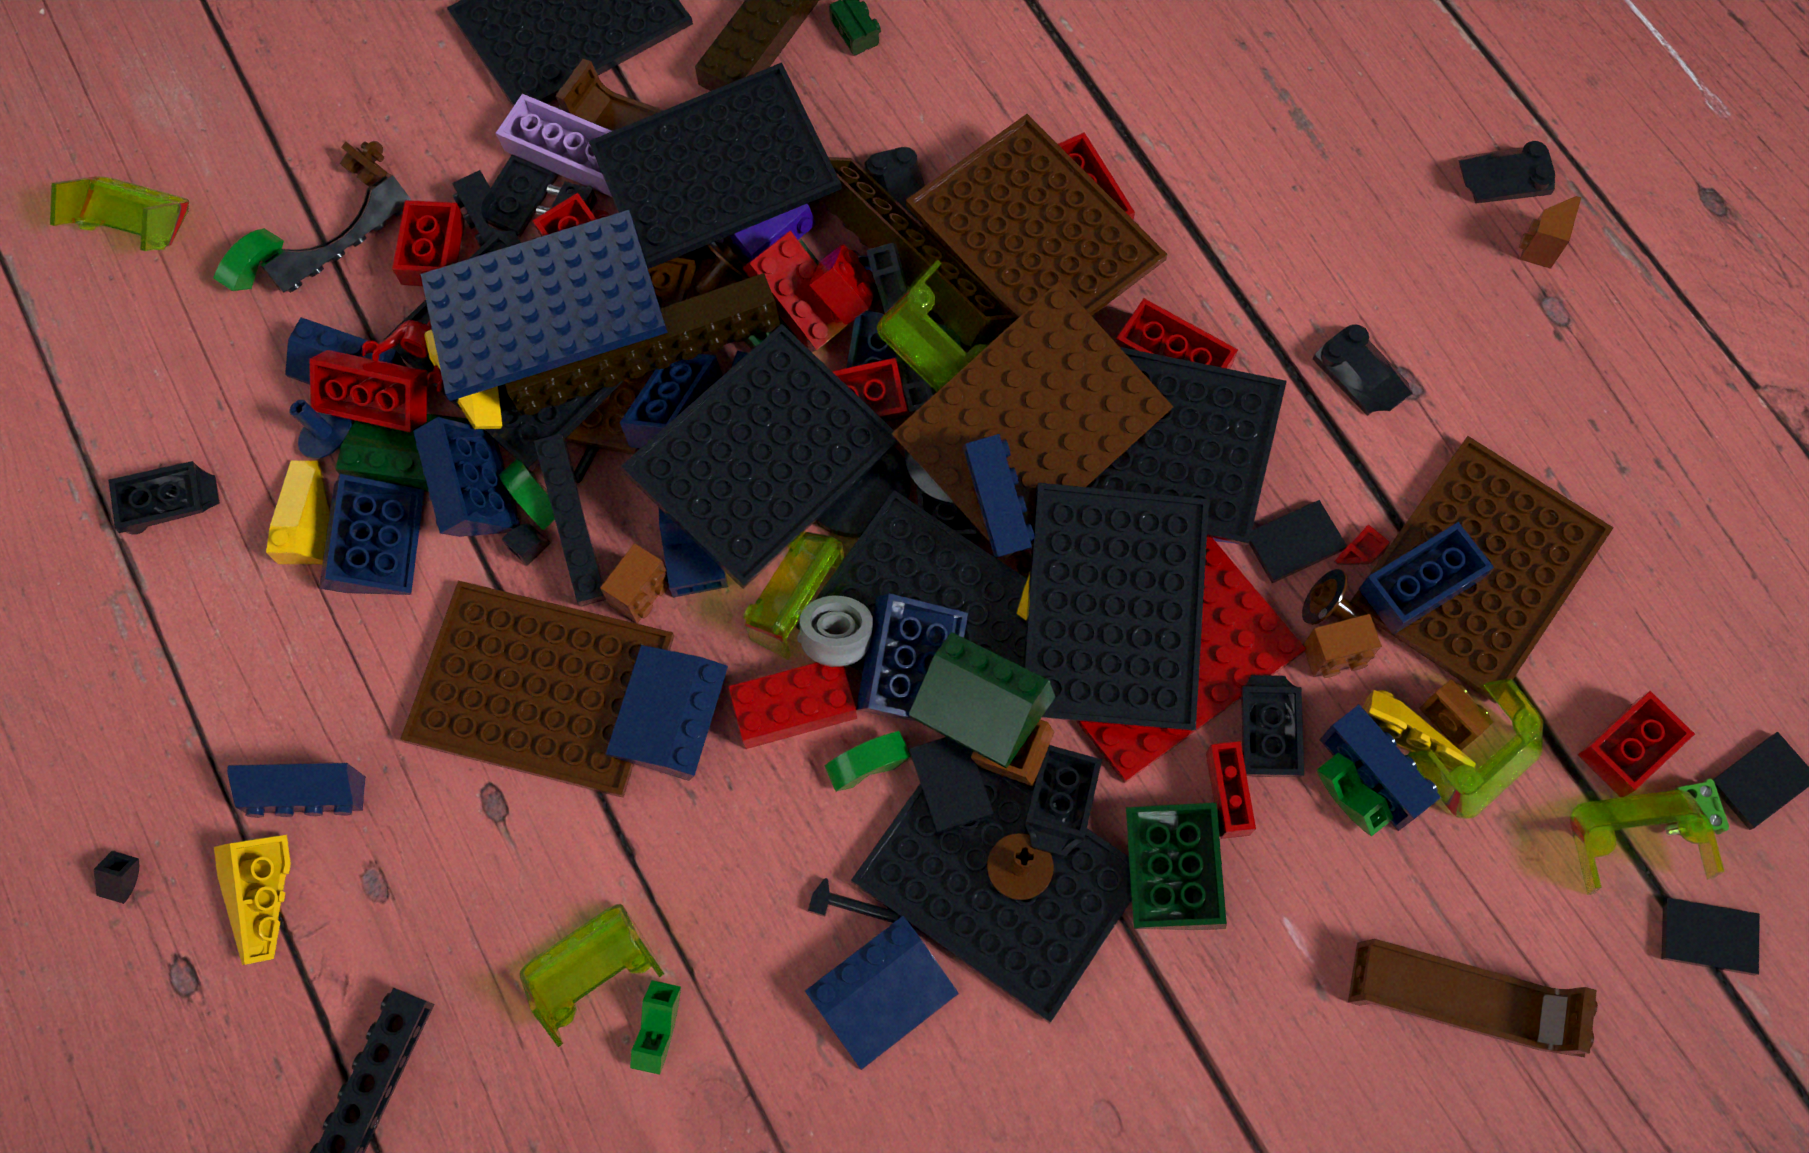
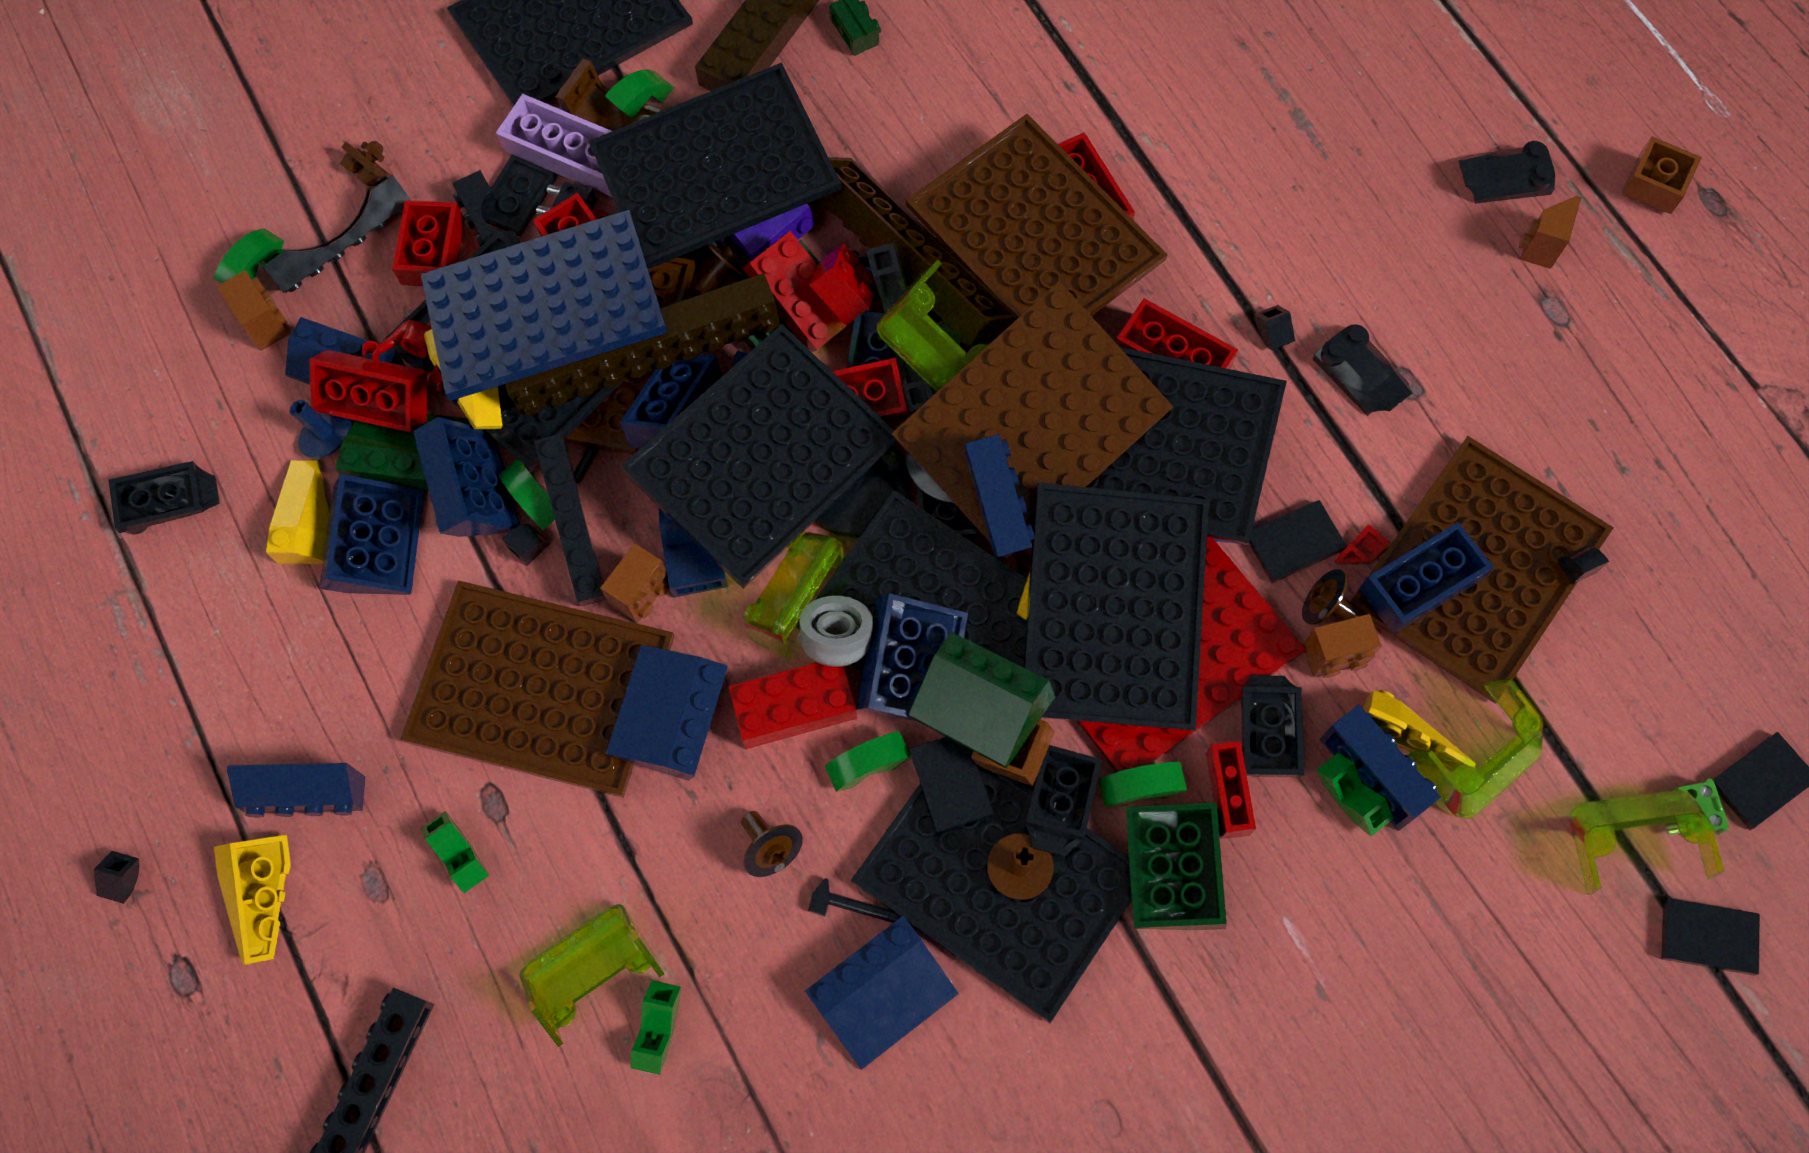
(120, 206): clear neon green windscreen -> none
(254, 309): none -> dark orange brick
(455, 852): none -> green brick
(636, 89): none -> green brick
(771, 847): none -> piece
(897, 173): black slope -> none
(1142, 782): none -> green brick
(1275, 327): none -> black brick
(1456, 714): dark orange slope -> none
(1473, 998): reddish brown panel -> none
(1582, 563): none -> black brick
(1636, 744): red brick -> none
(1661, 175): none -> dark orange brick

